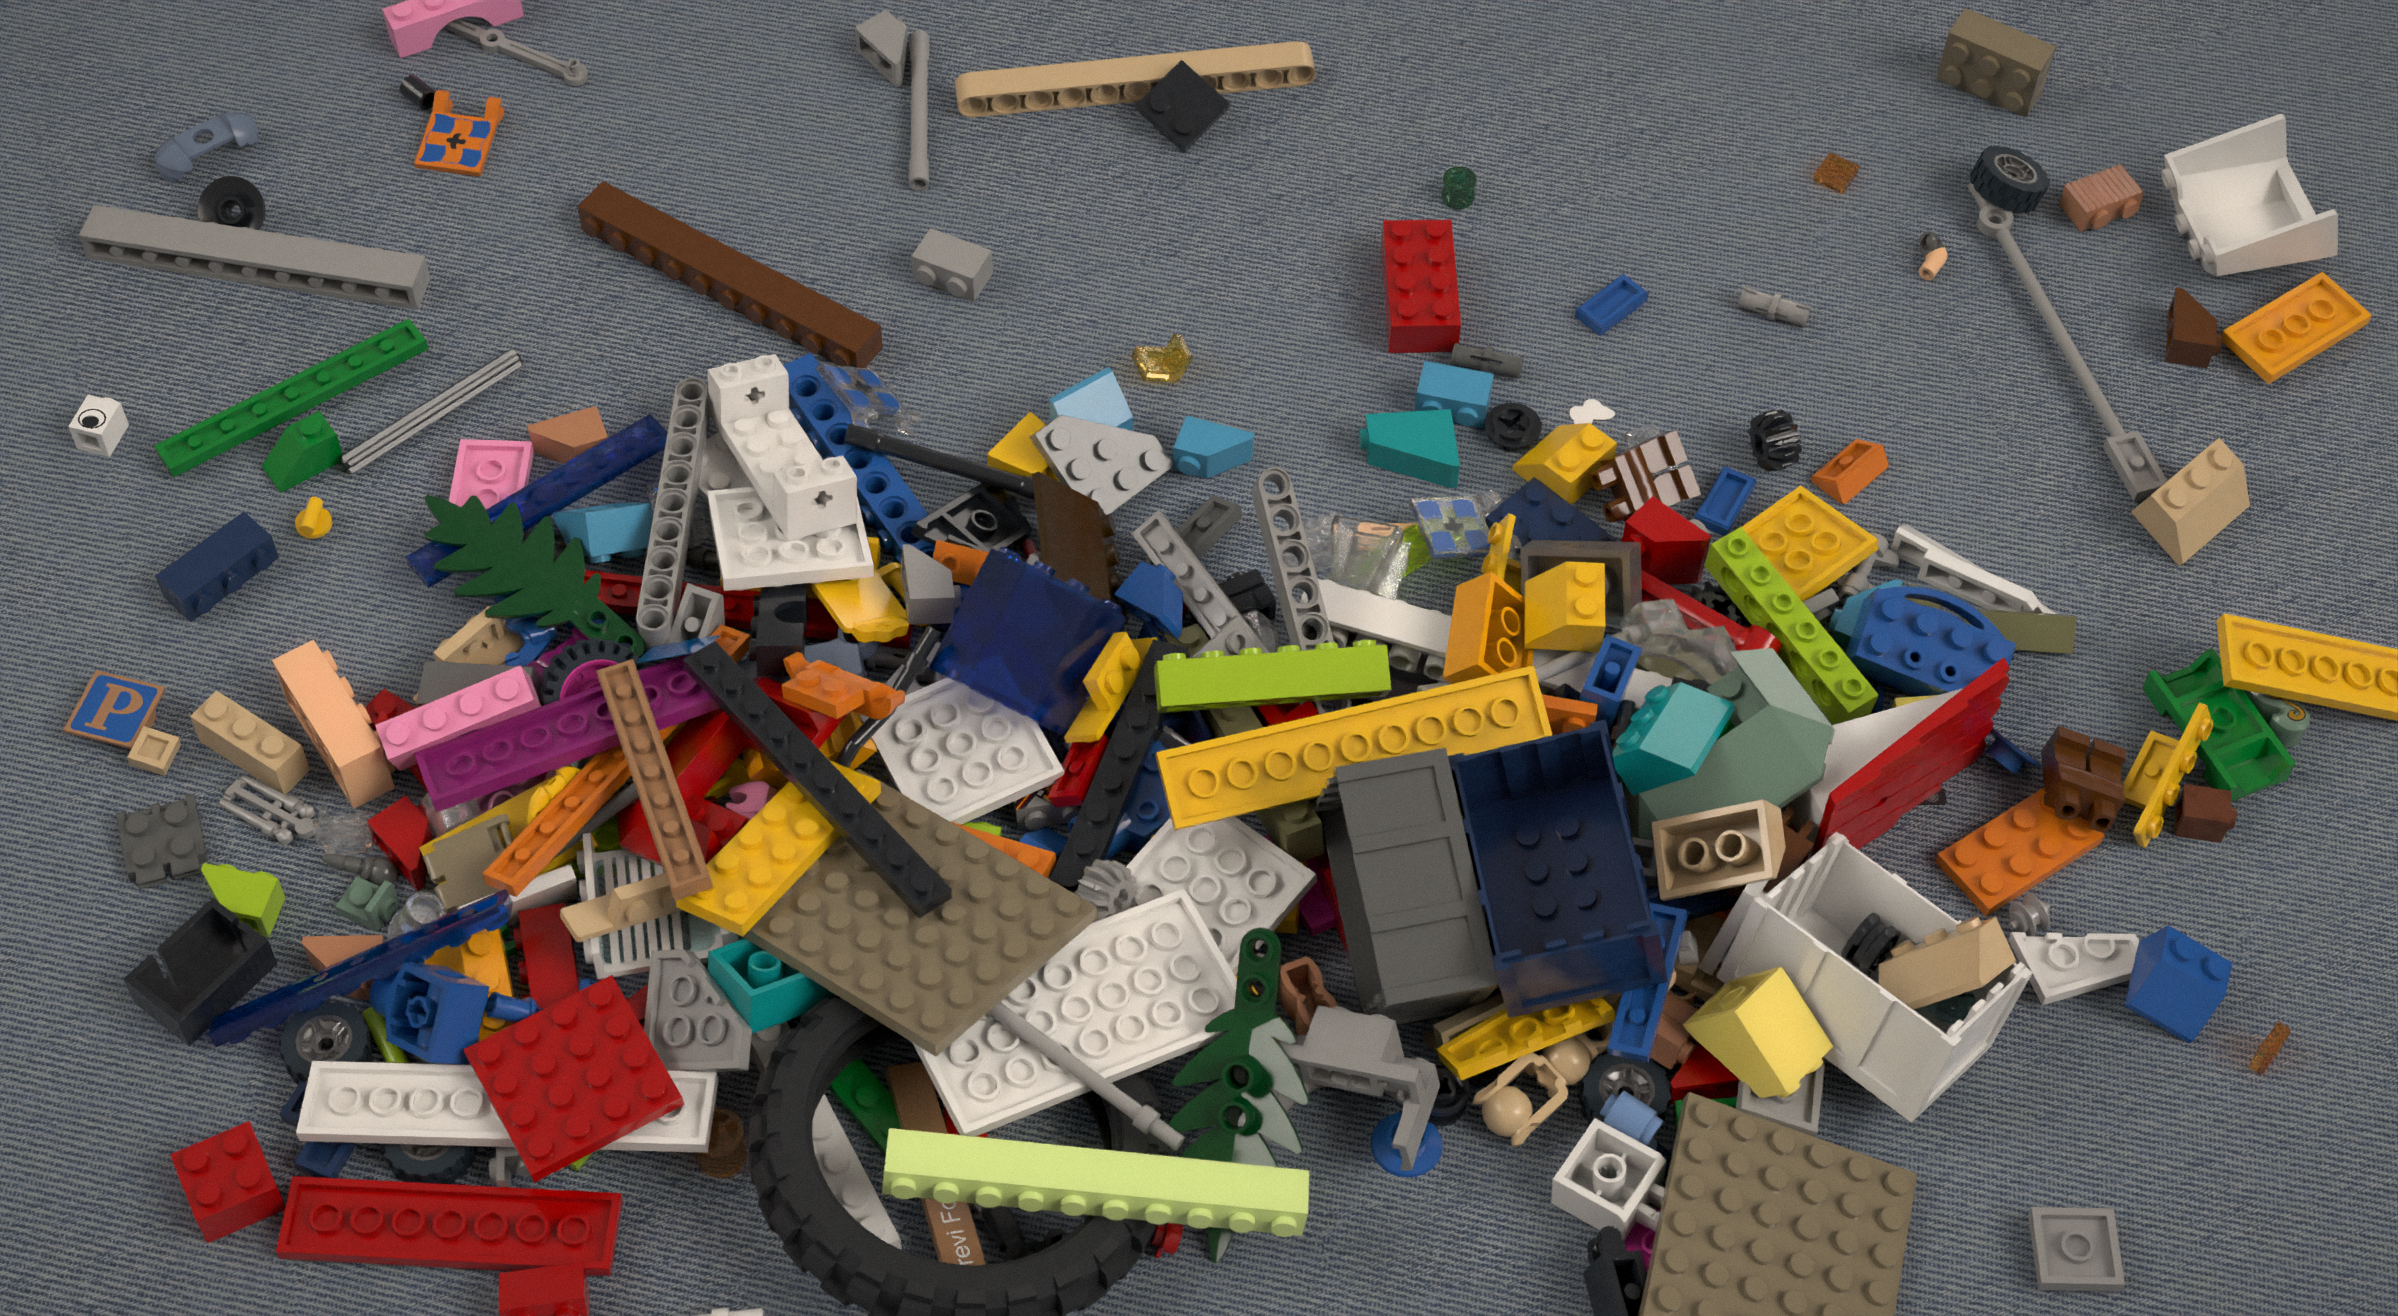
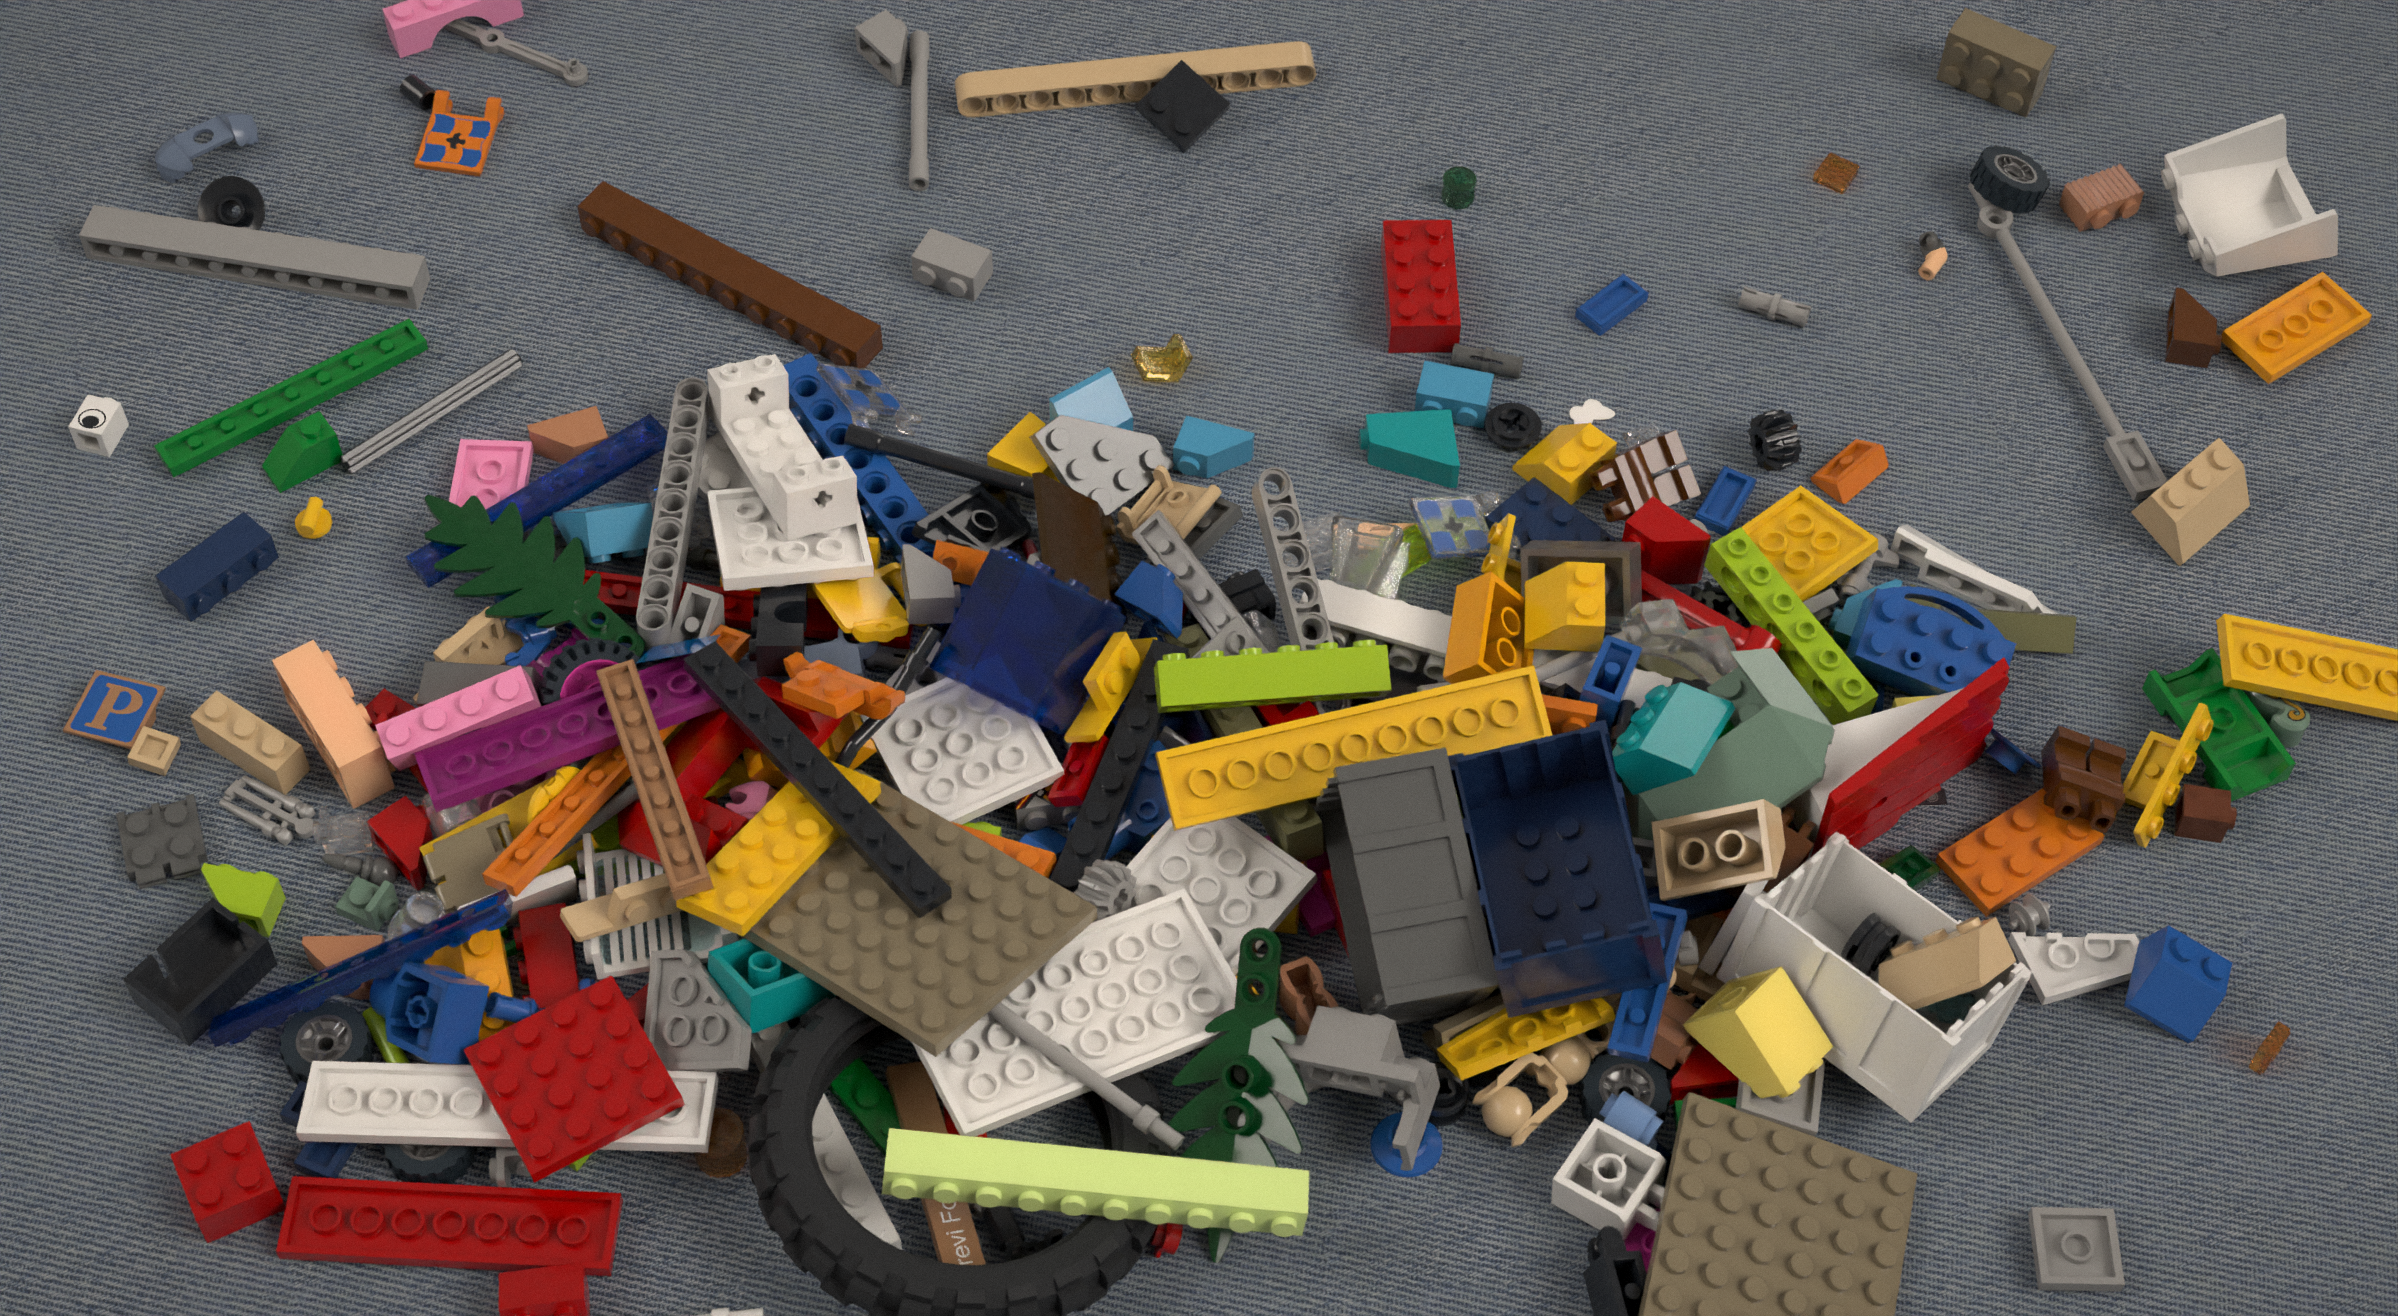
(1179, 502): none -> tan piece
(1912, 867): none -> dark green plate

